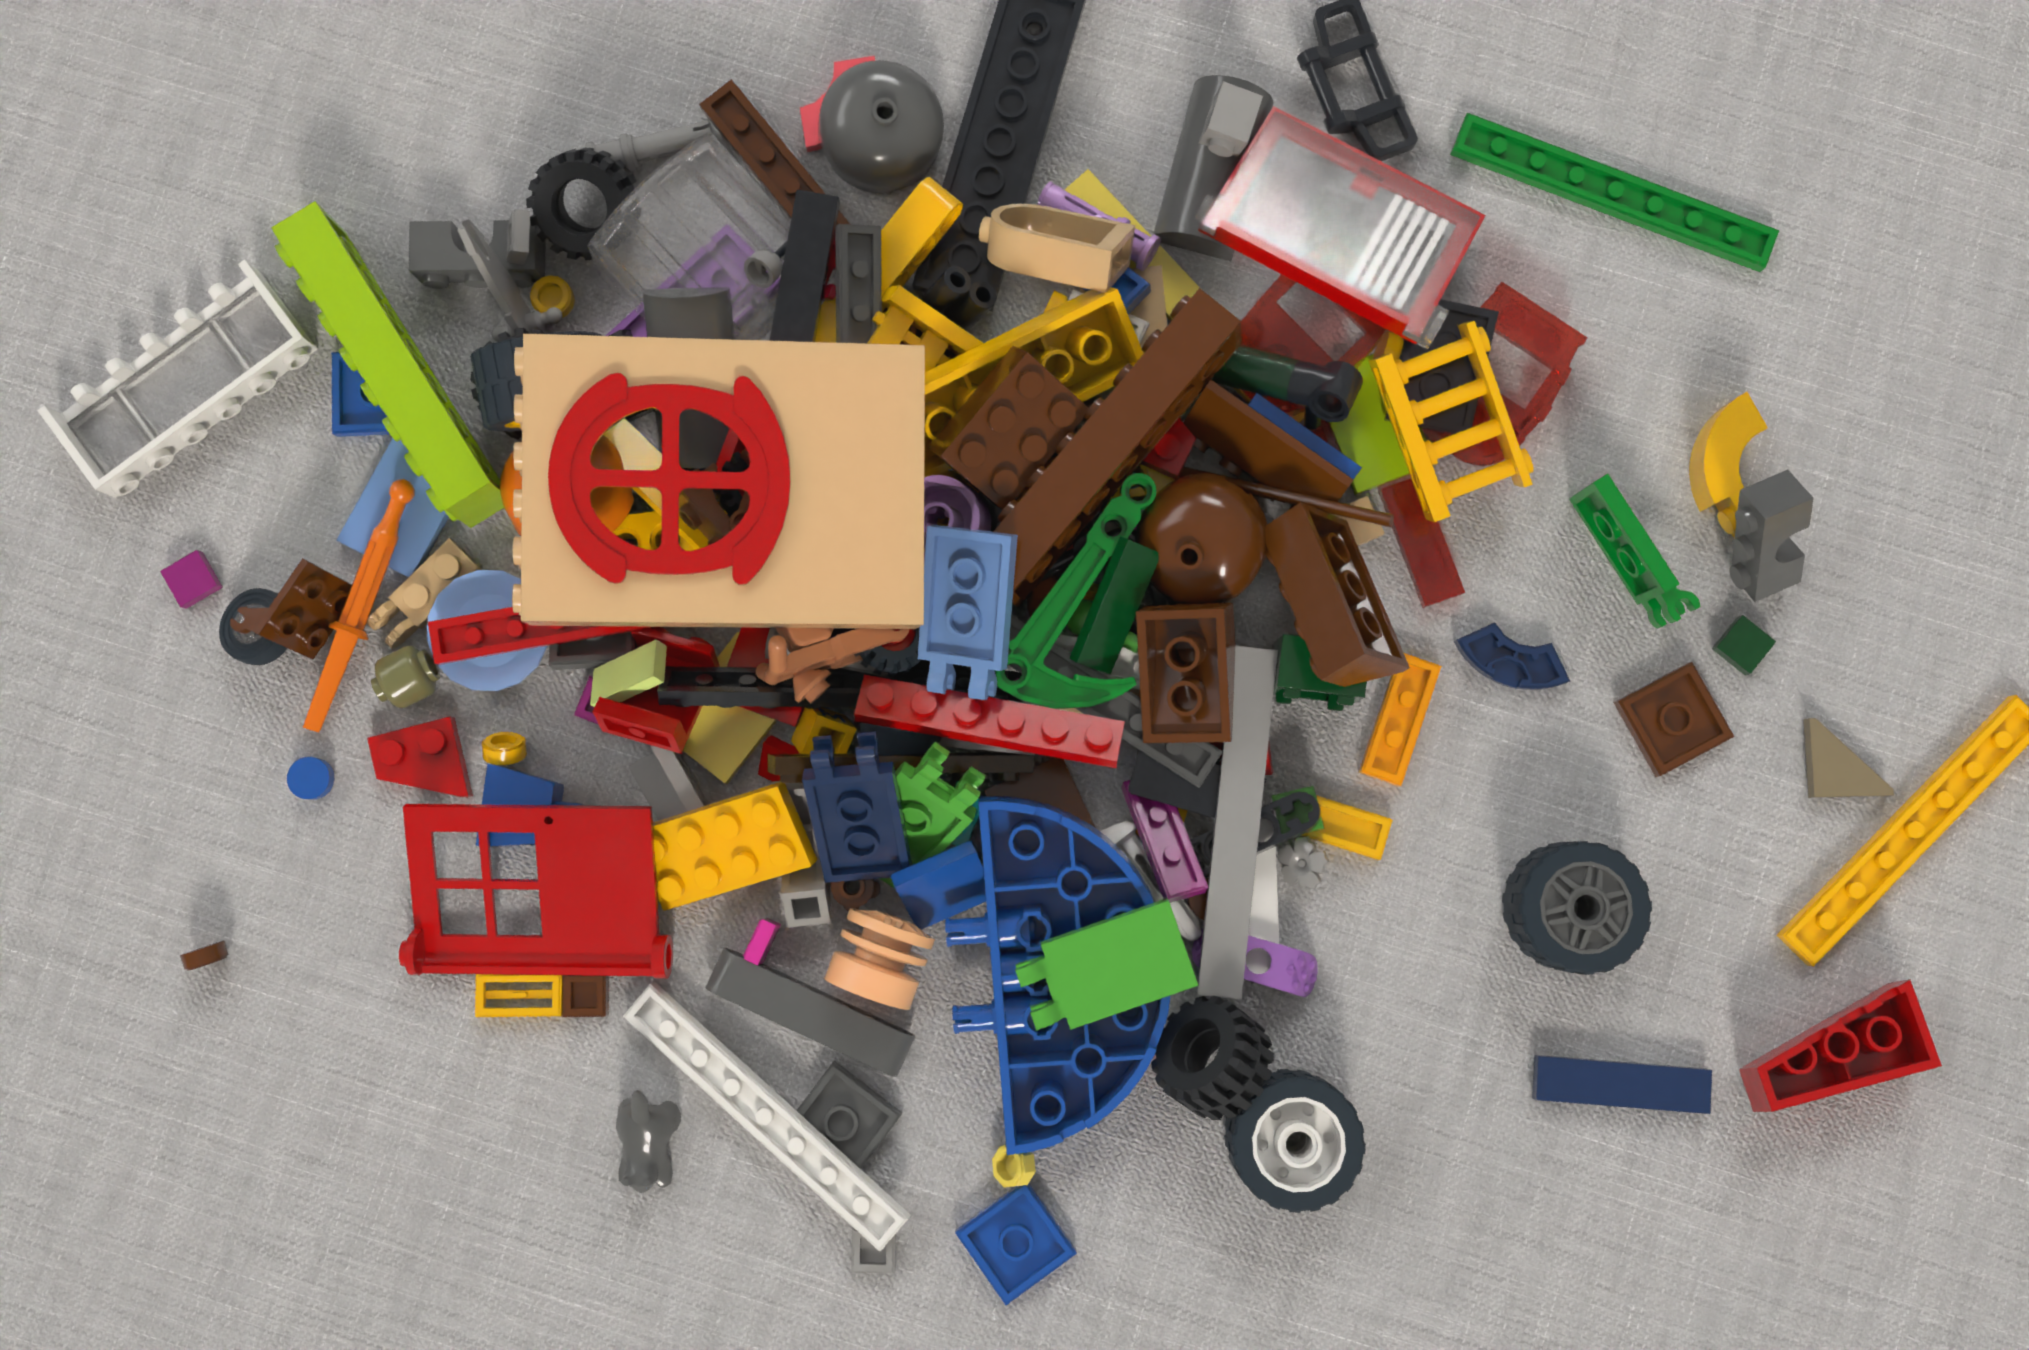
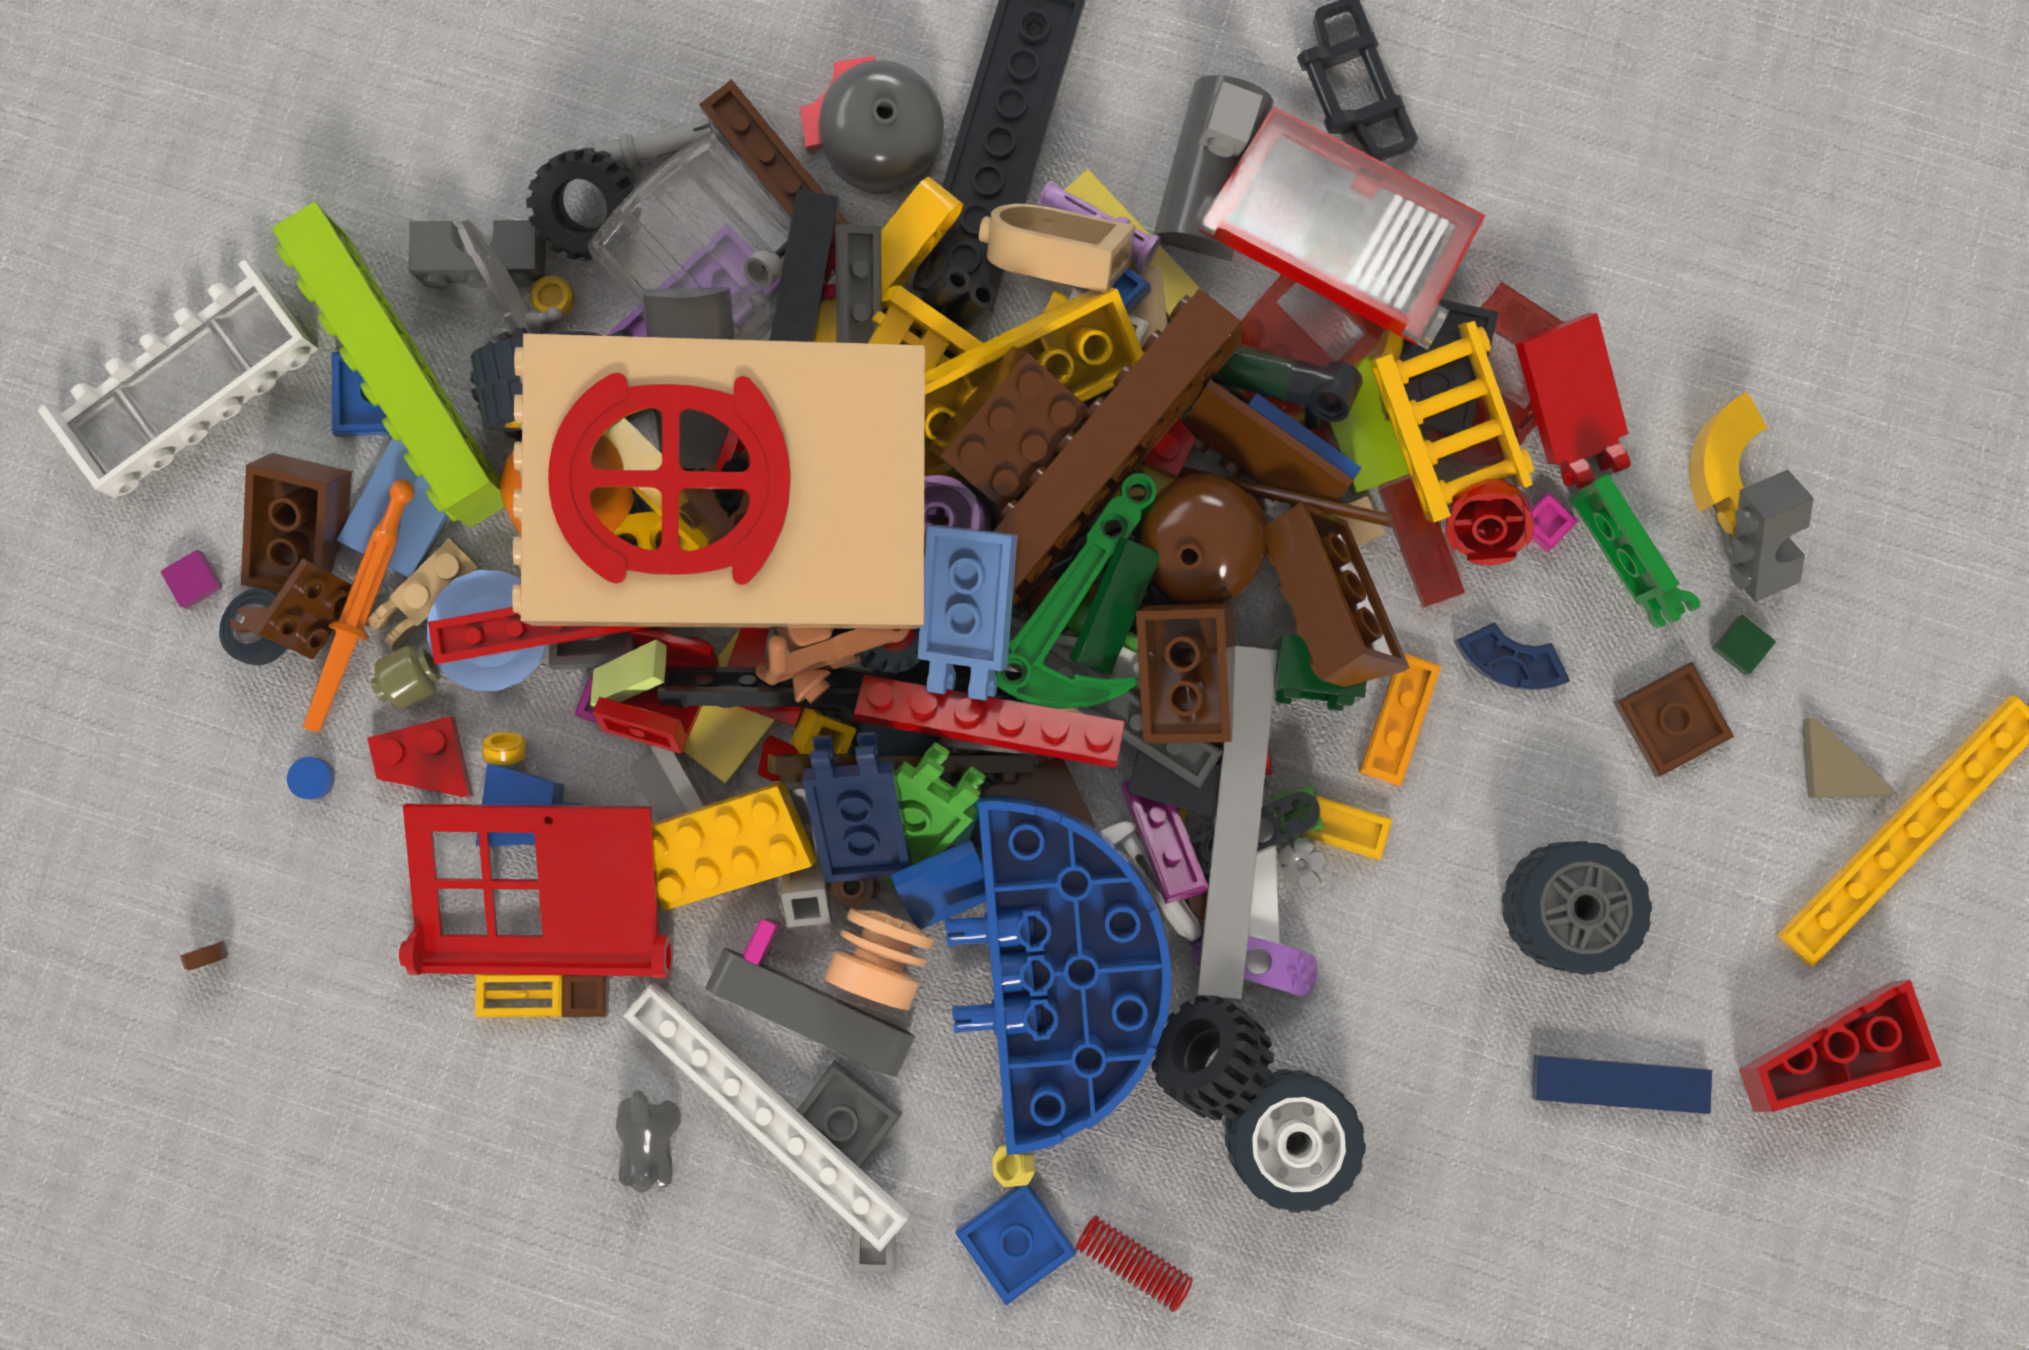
(289, 515): none -> reddish brown slope
(518, 237): light grey tile -> none
(1110, 967): bright green tile -> none
(1174, 1305): none -> red piece
(1490, 522): none -> red cylinder
(1550, 521): none -> dark pink tile
(1575, 398): none -> red tile
(1614, 192): green tile -> none

